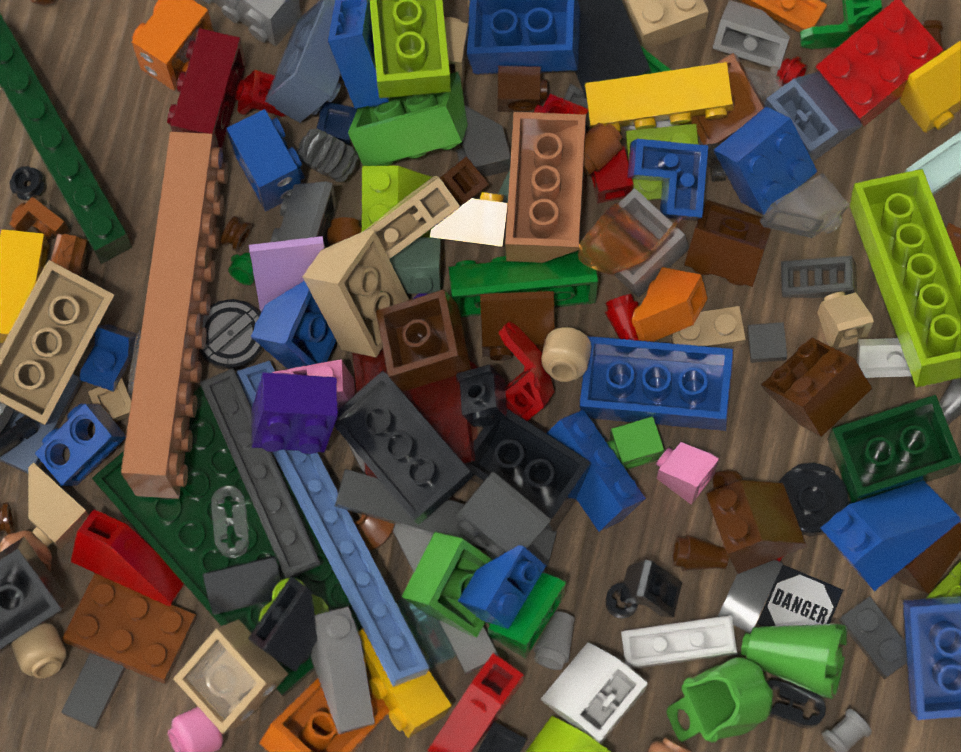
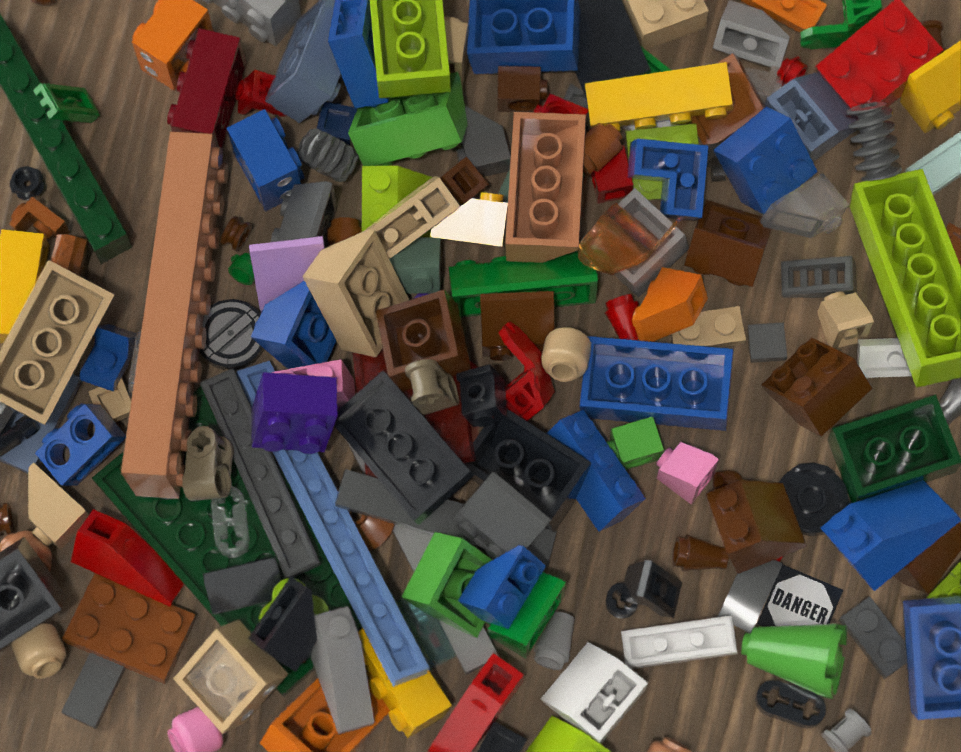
(69, 108): none -> green tile
(207, 470): none -> dark tan piece
(432, 386): none -> dark tan piece
(723, 701): bright green piece -> none
(875, 140): none -> dark grey piece

